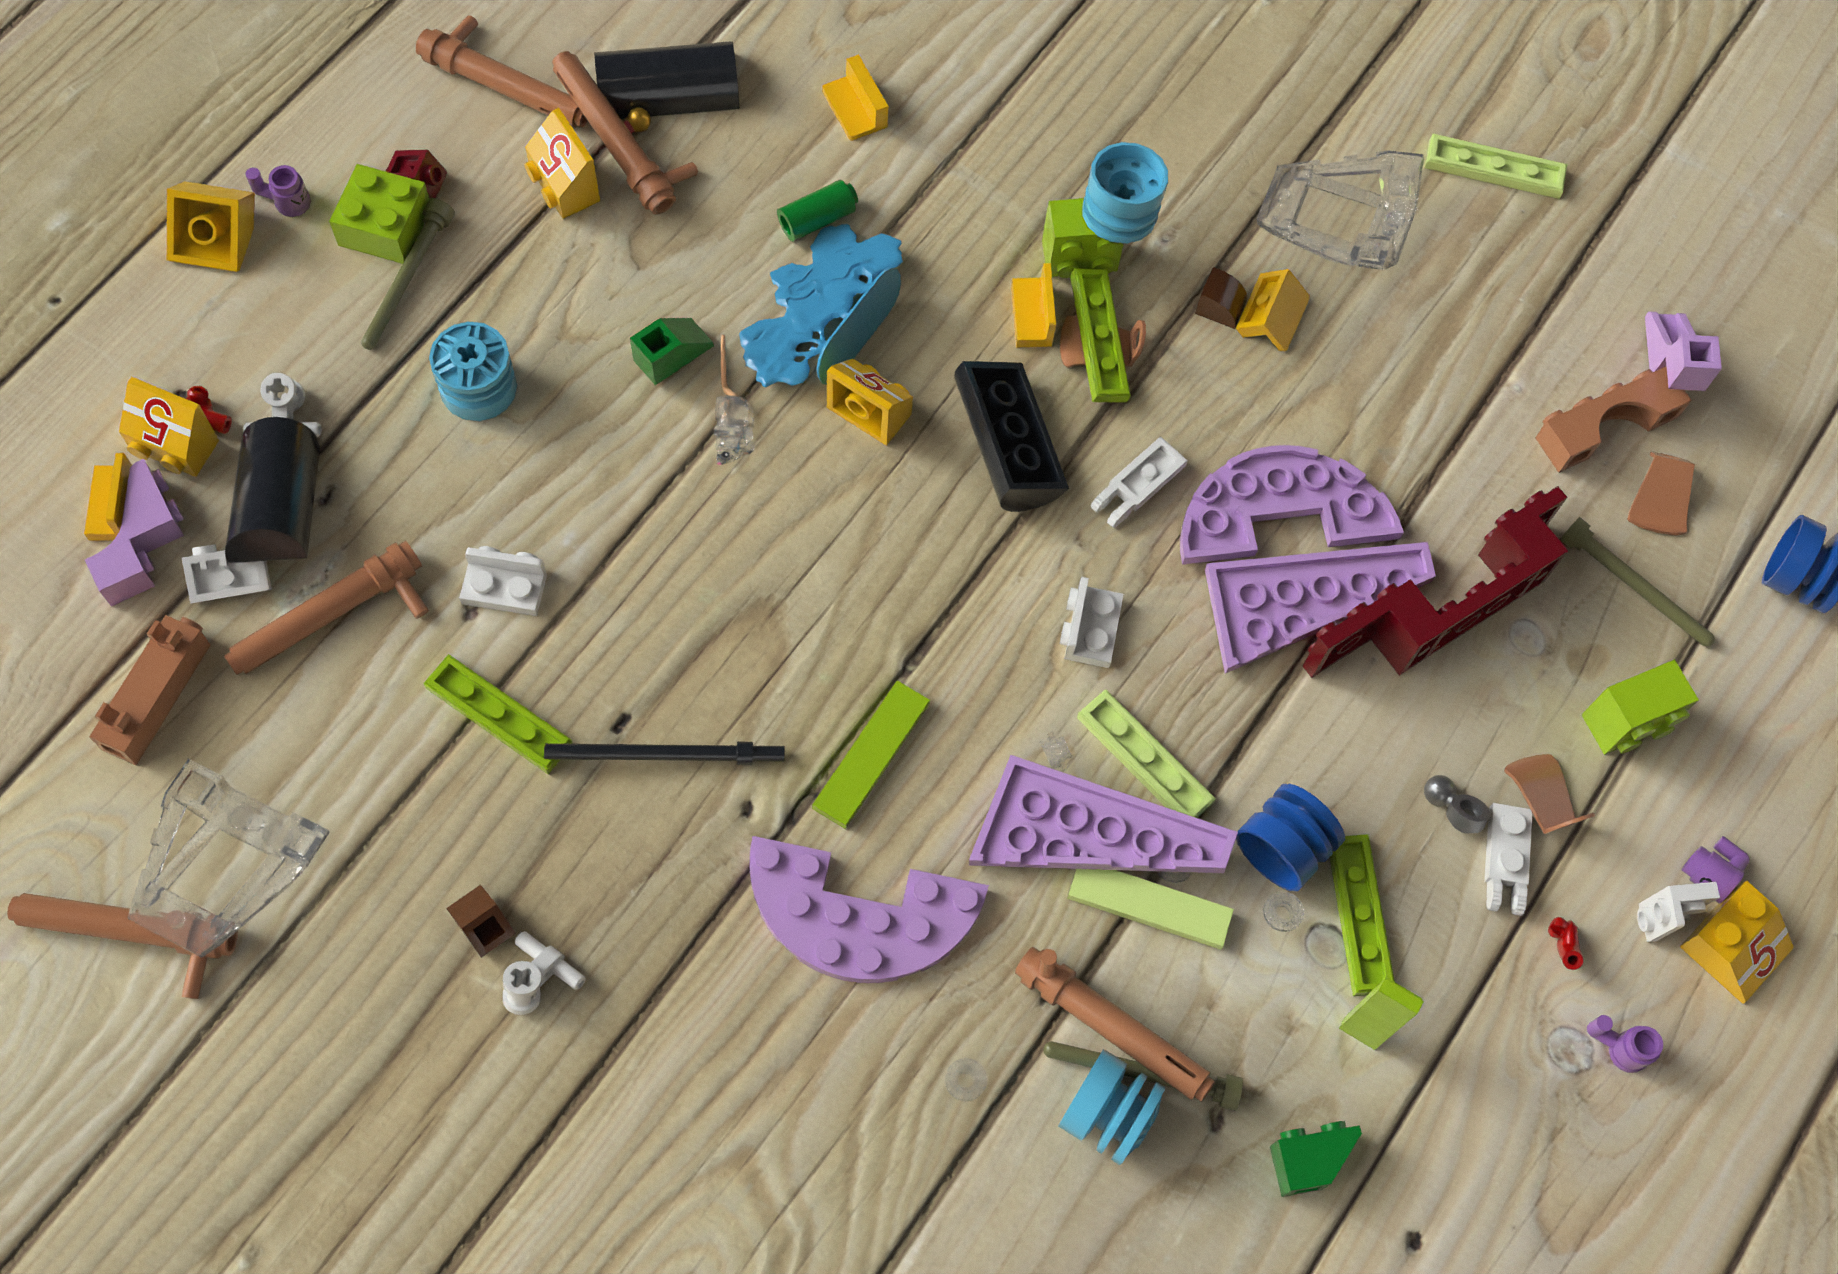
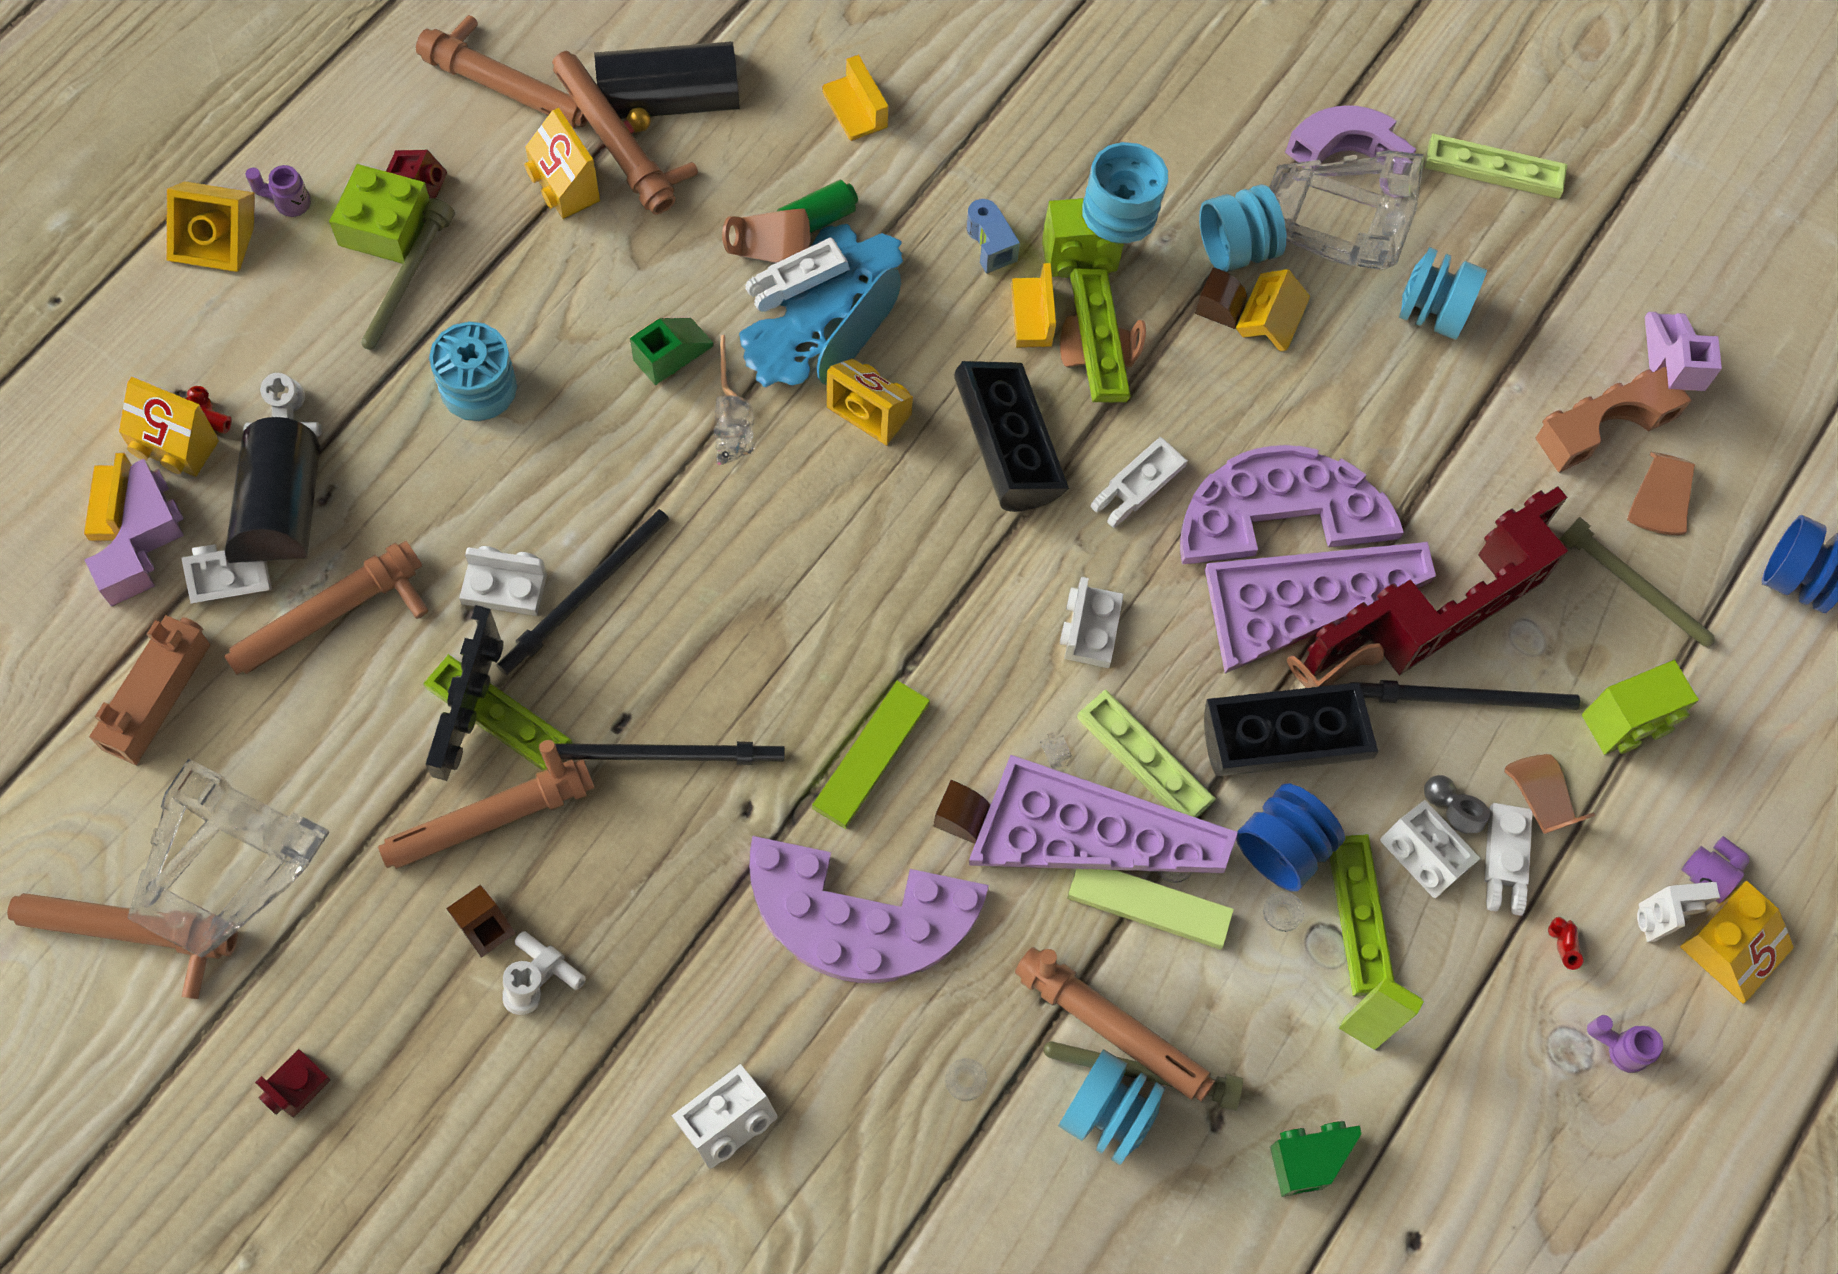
(292, 1085): none -> dark red bracket
(464, 693): none -> black wing
(531, 641): none -> black bar
(547, 790): none -> nougat cylinder
(725, 1116): none -> white bracket
(768, 235): none -> nougat piece
(797, 274): none -> white hinge
(961, 812): none -> reddish brown brick
(994, 235): none -> medium blue leg
(1242, 228): none -> medium azure wheel
(1288, 729): none -> black brick
(1344, 130): none -> lavender arch
(1366, 655): none -> nougat piece
(1390, 692): none -> black bar
(1429, 848): none -> white bracket
(1442, 293): none -> medium azure wheel

